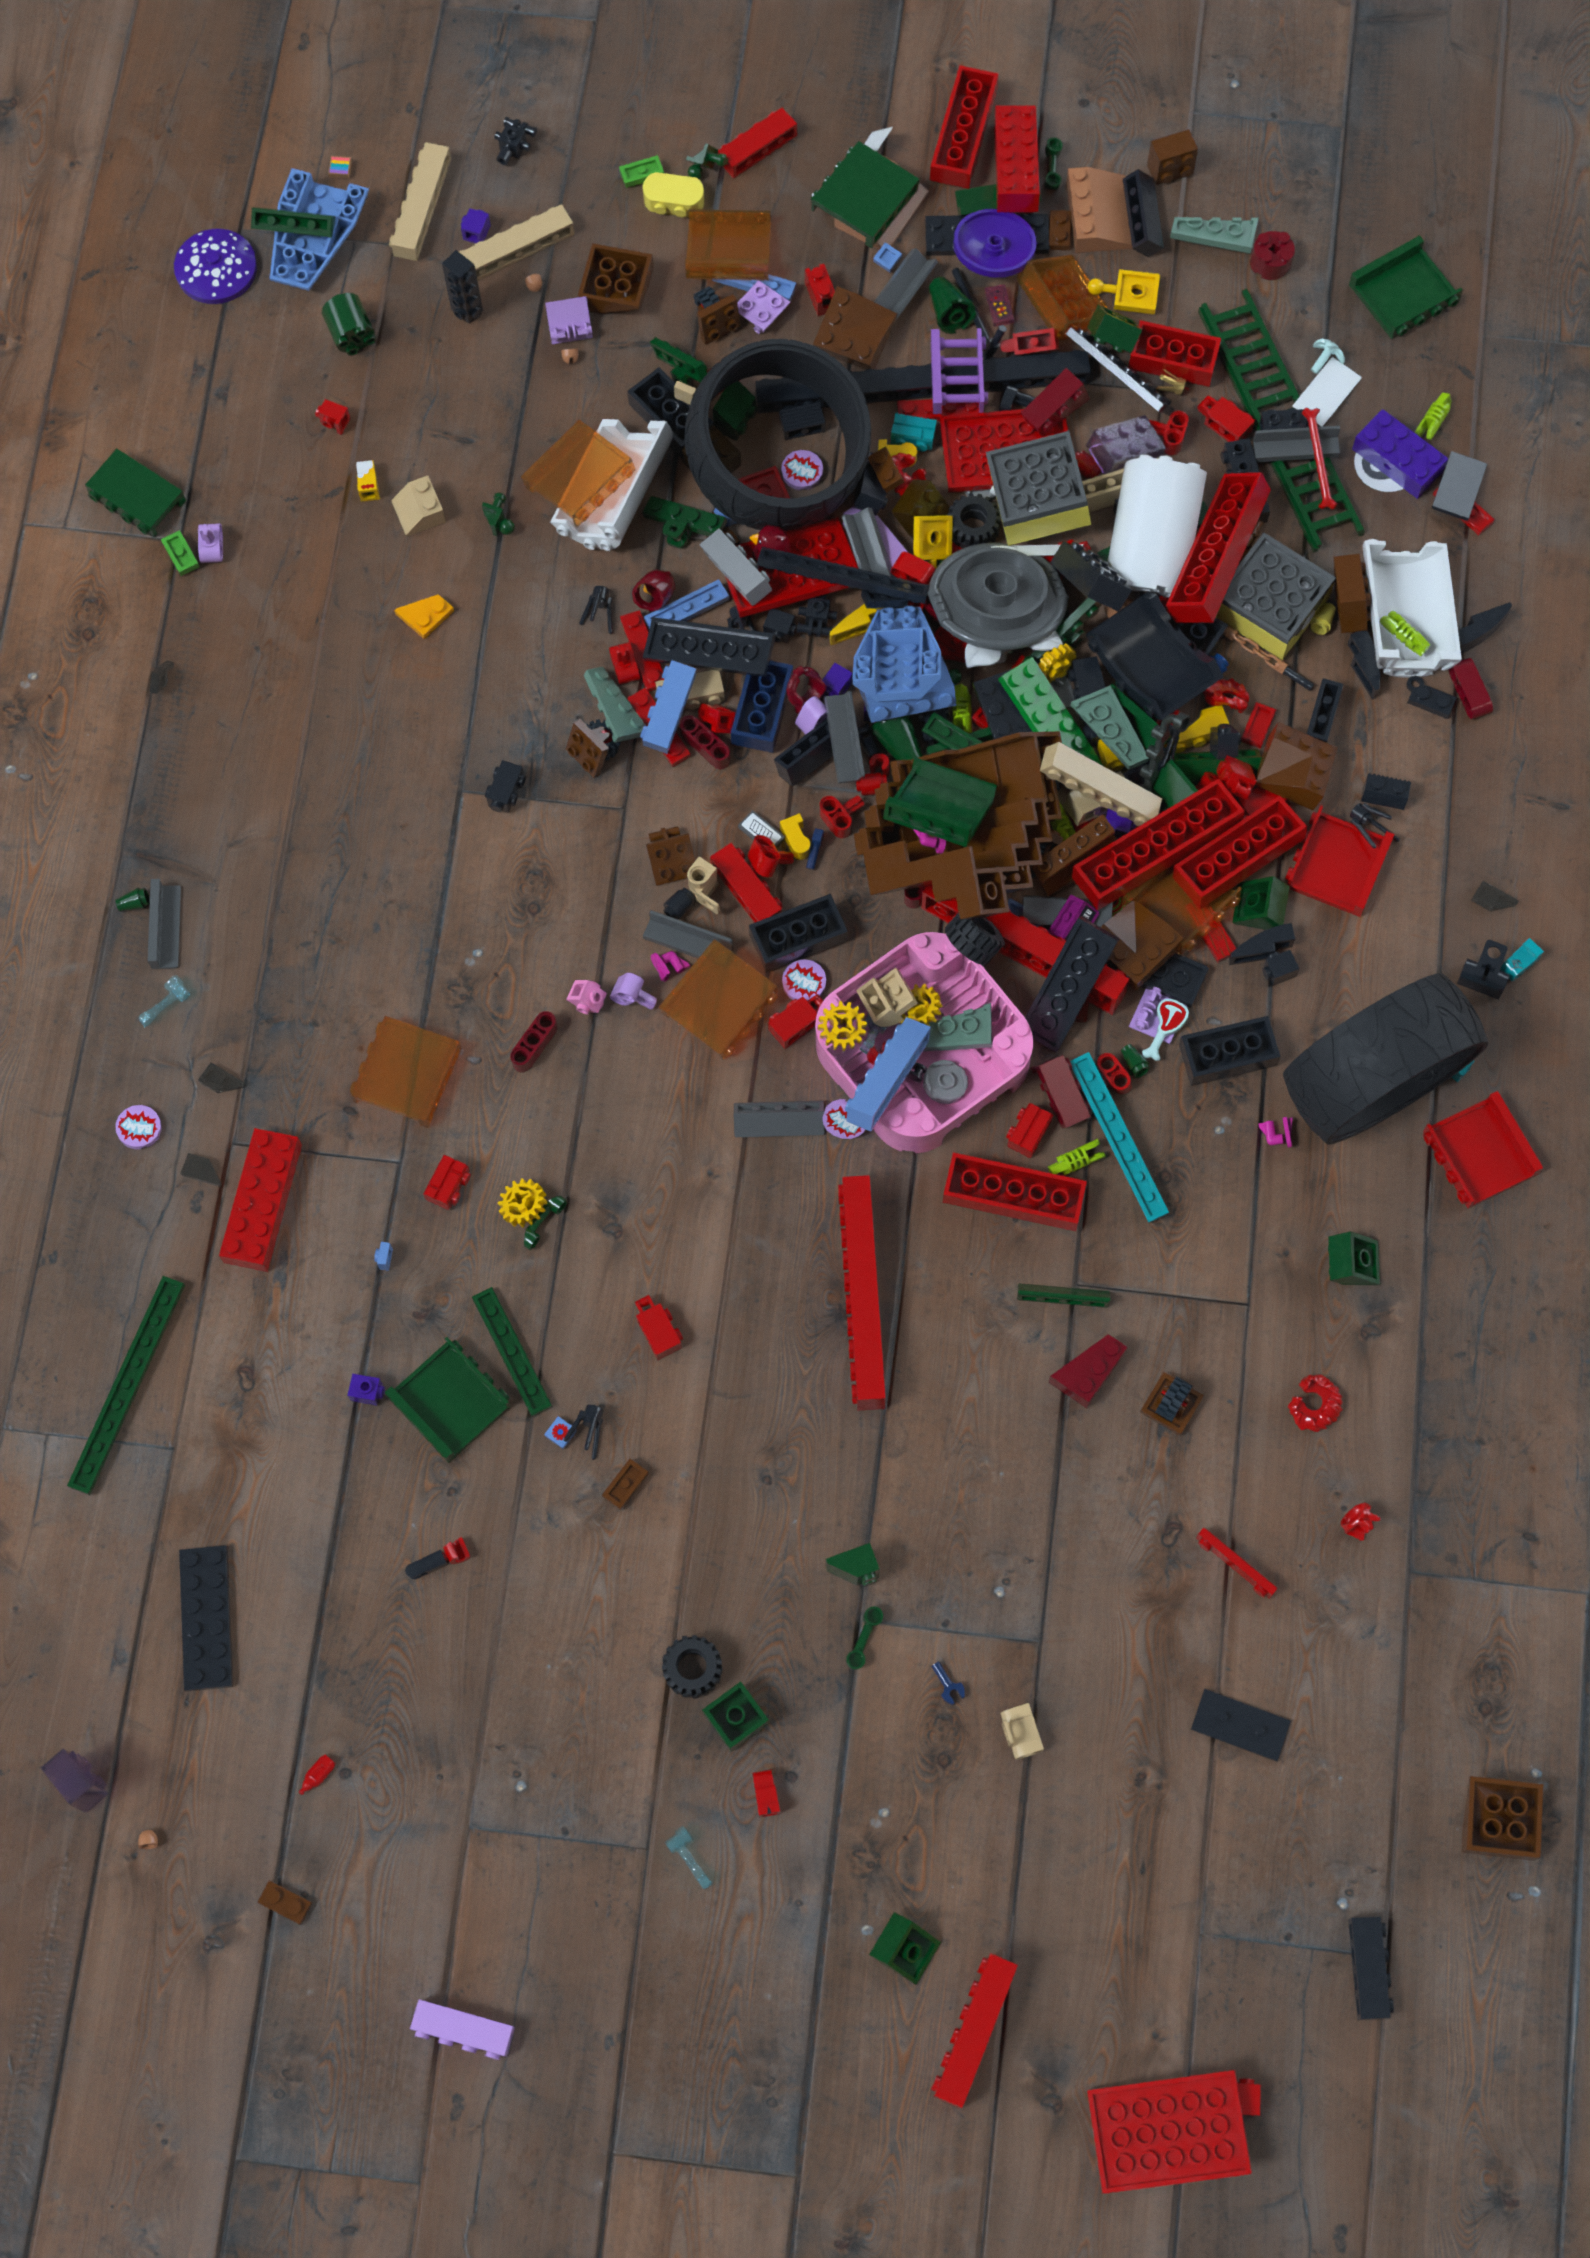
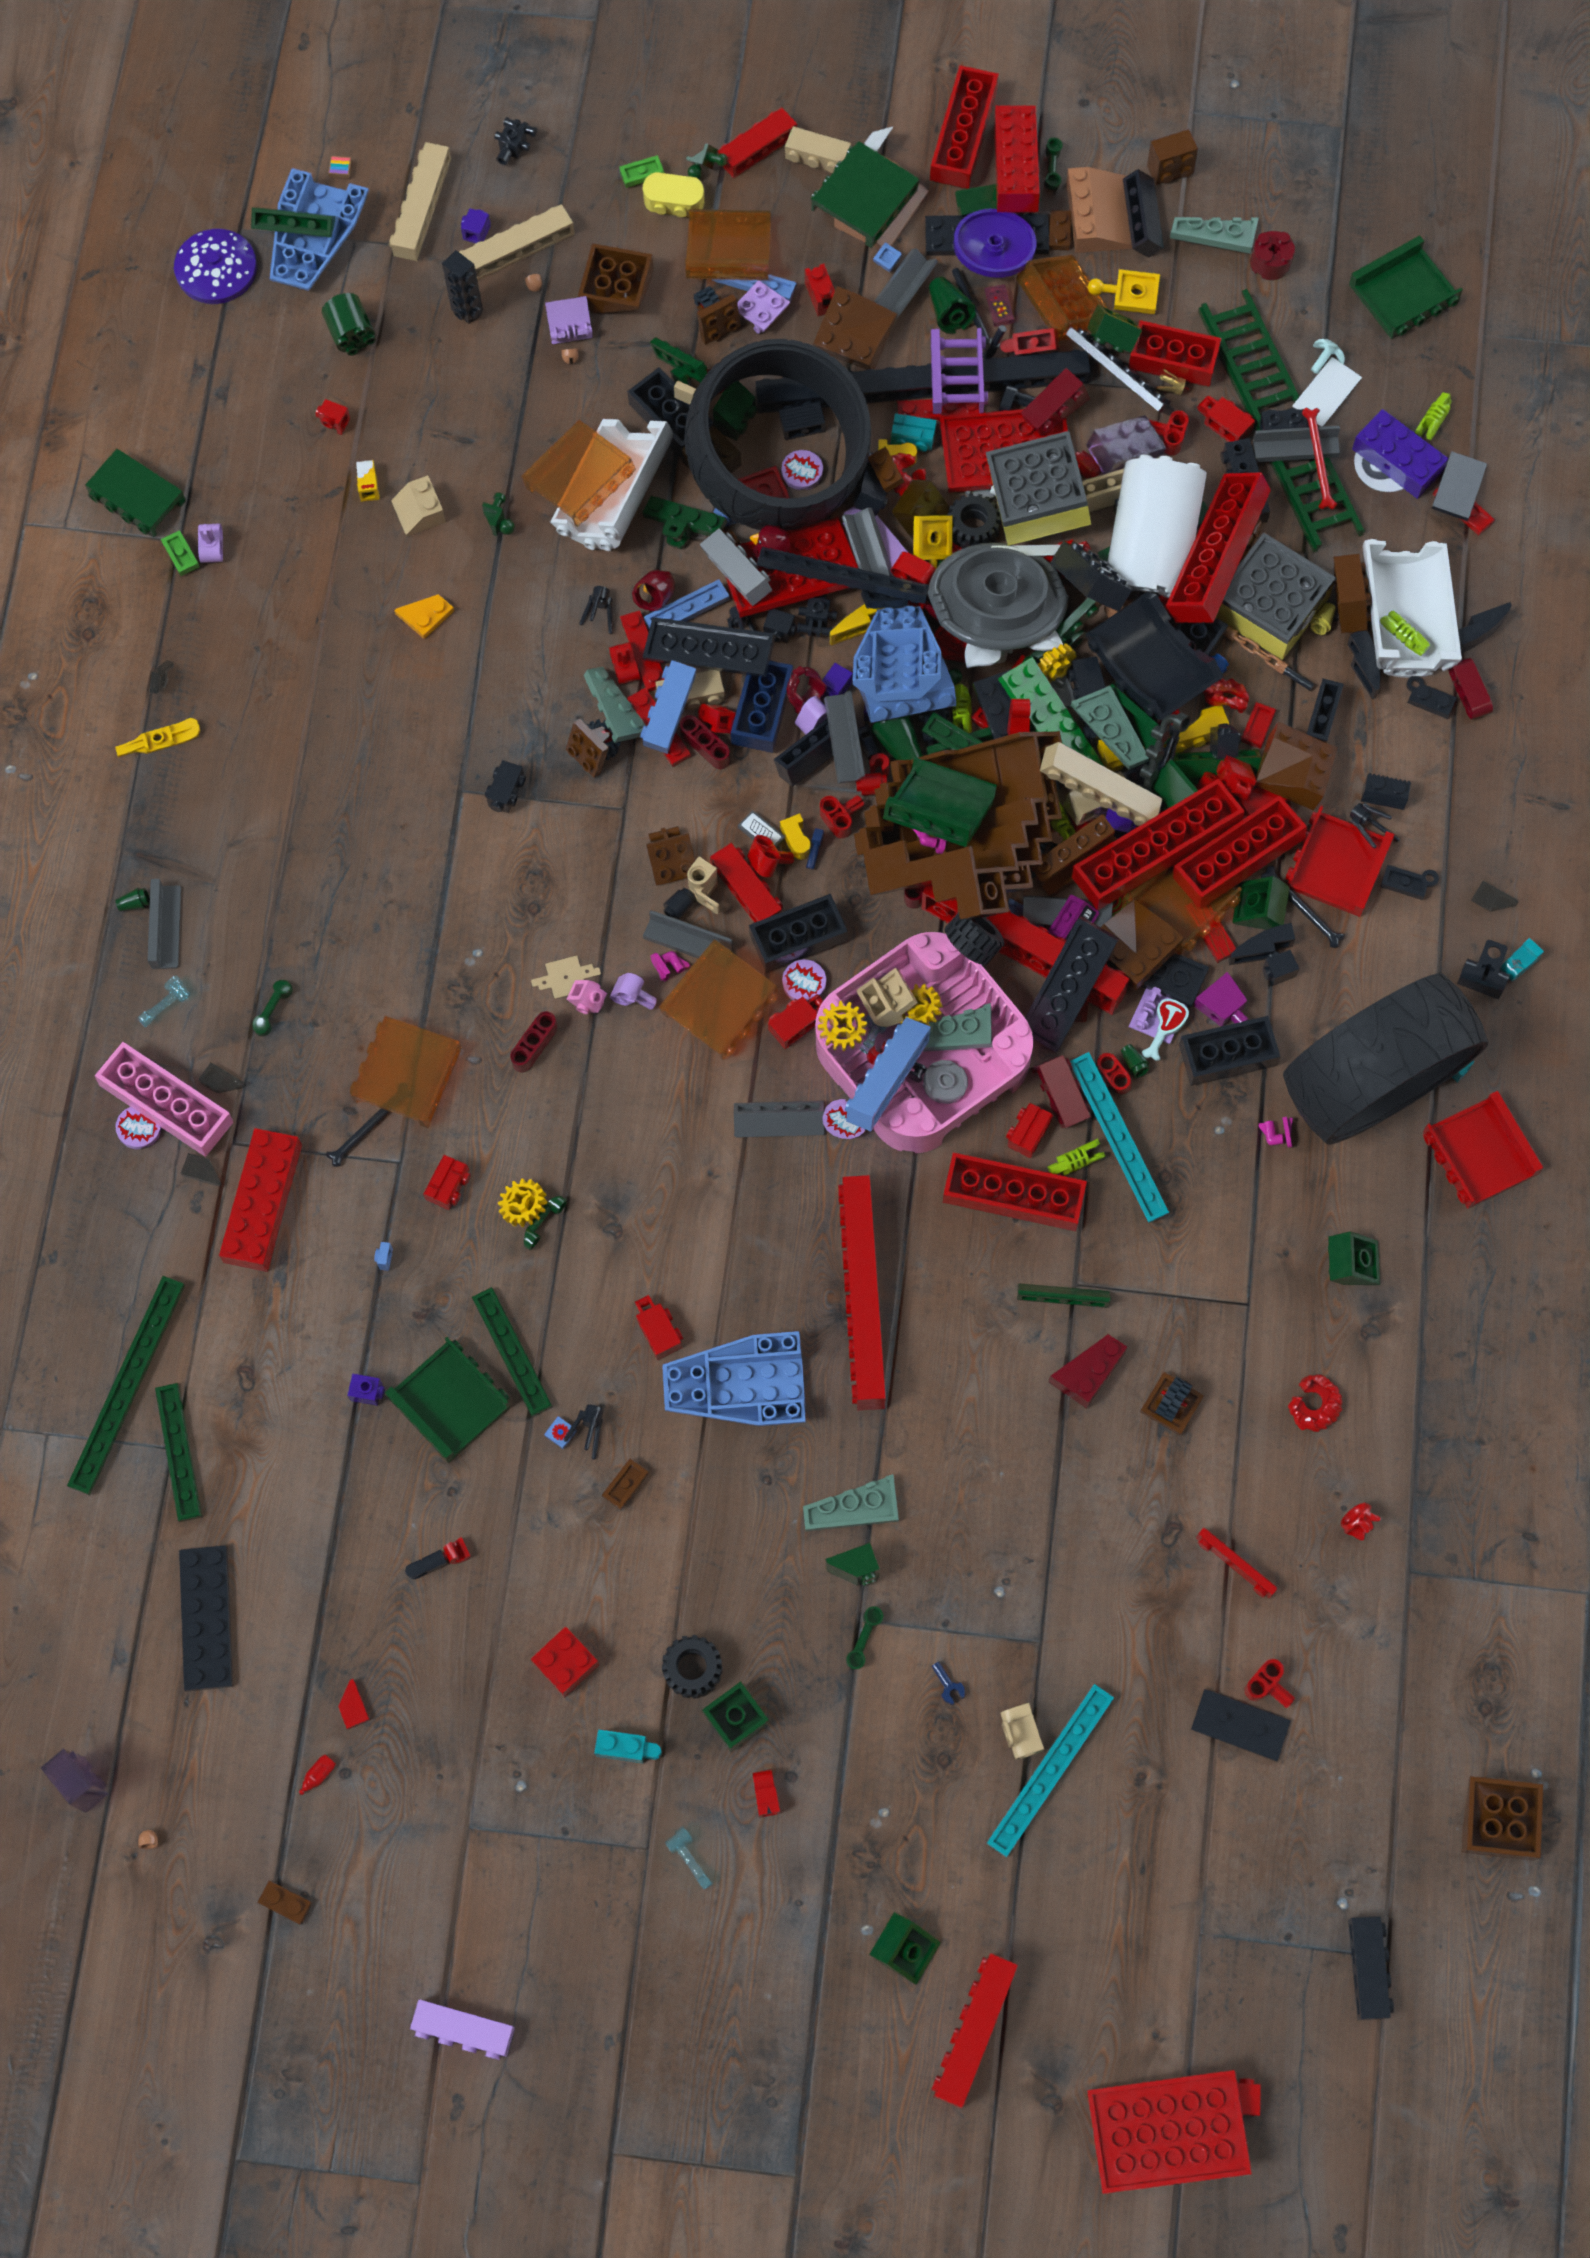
(164, 1099): none -> bright pink brick
(171, 736): none -> yellow piece
(178, 1452): none -> dark green tile
(261, 1023): none -> dark green bar
(336, 1156): none -> black piece
(352, 1707): none -> red tile
(556, 972): none -> tan piece
(565, 1661): none -> red brick
(625, 1747): none -> teal brick
(741, 1381): none -> medium blue wedge
(815, 149): none -> tan brick
(855, 1507): none -> sand green wing
(1019, 716): none -> red leg
(1050, 1770): none -> teal plate
(1222, 1001): none -> magenta torso
(1269, 1684): none -> red beam
(1333, 937): none -> black piece
(1408, 882): none -> black hinge

